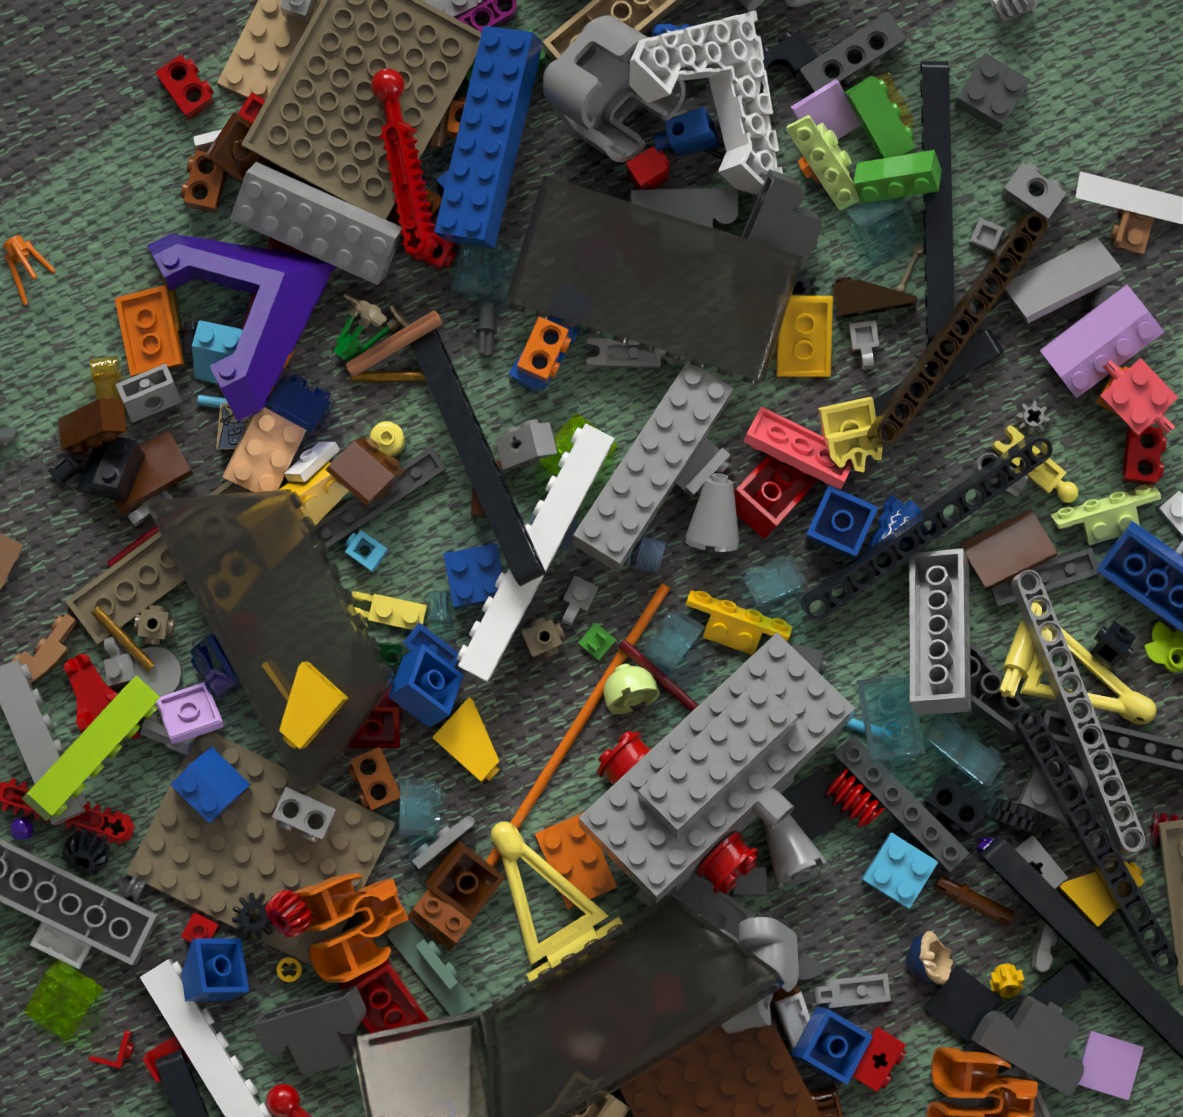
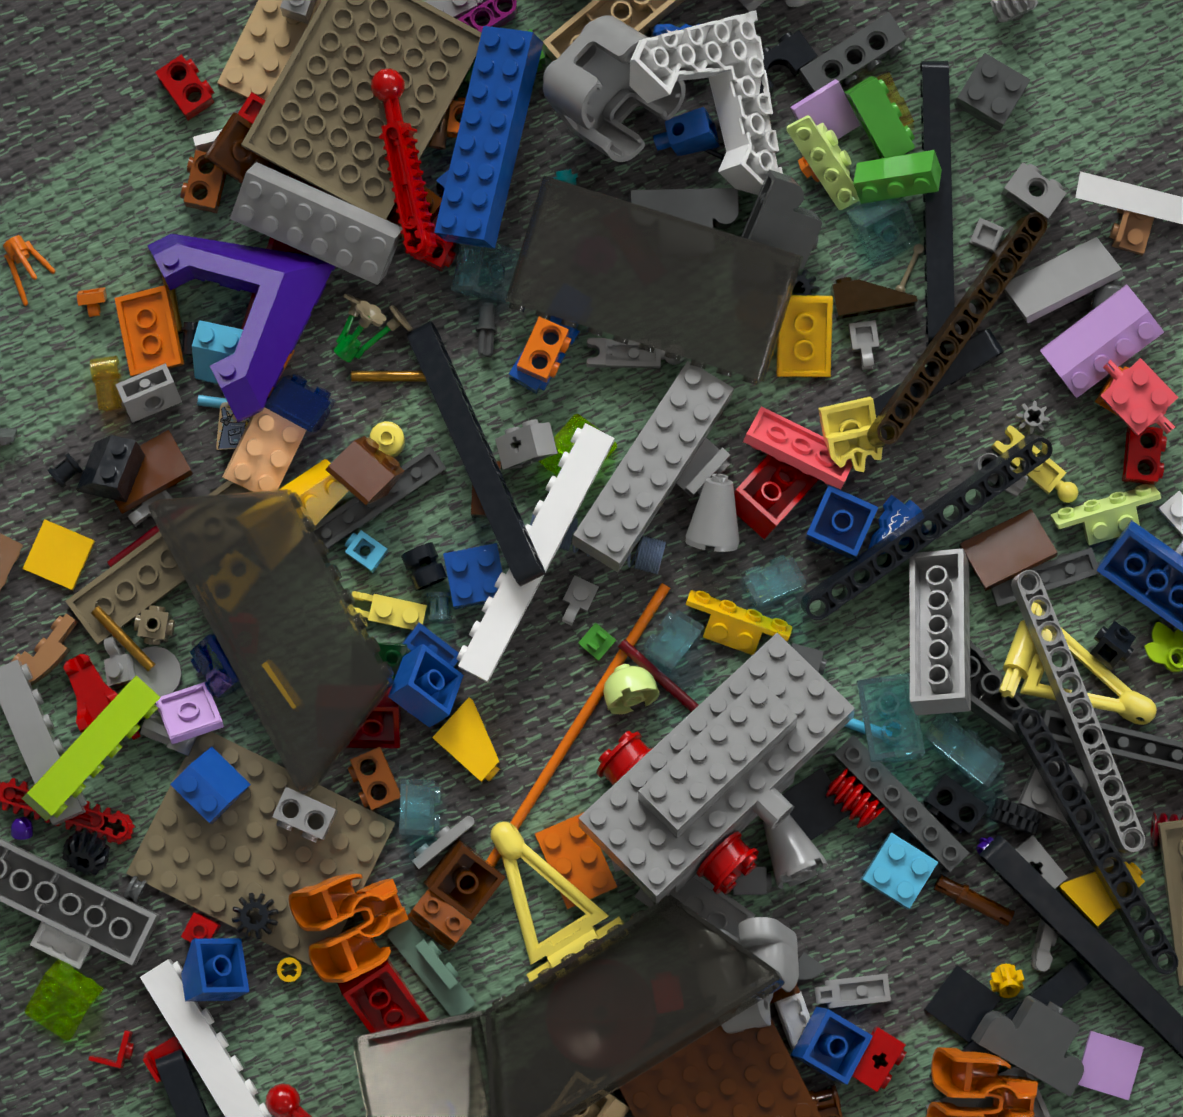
(58, 554): none -> yellow tile
(92, 299): none -> orange tile
(92, 425): reddish brown brick -> none
(288, 913): red gear -> none
(309, 706): yellow slope -> none
(311, 461): white plate -> none
(314, 1030): dark grey brick -> none
(394, 343): nougat axle -> none
(427, 575): none -> black wheel
(538, 647): dark tan brick -> none
(566, 176): none -> teal plate
(649, 169): red brick -> none
(929, 959): tan hair -> none

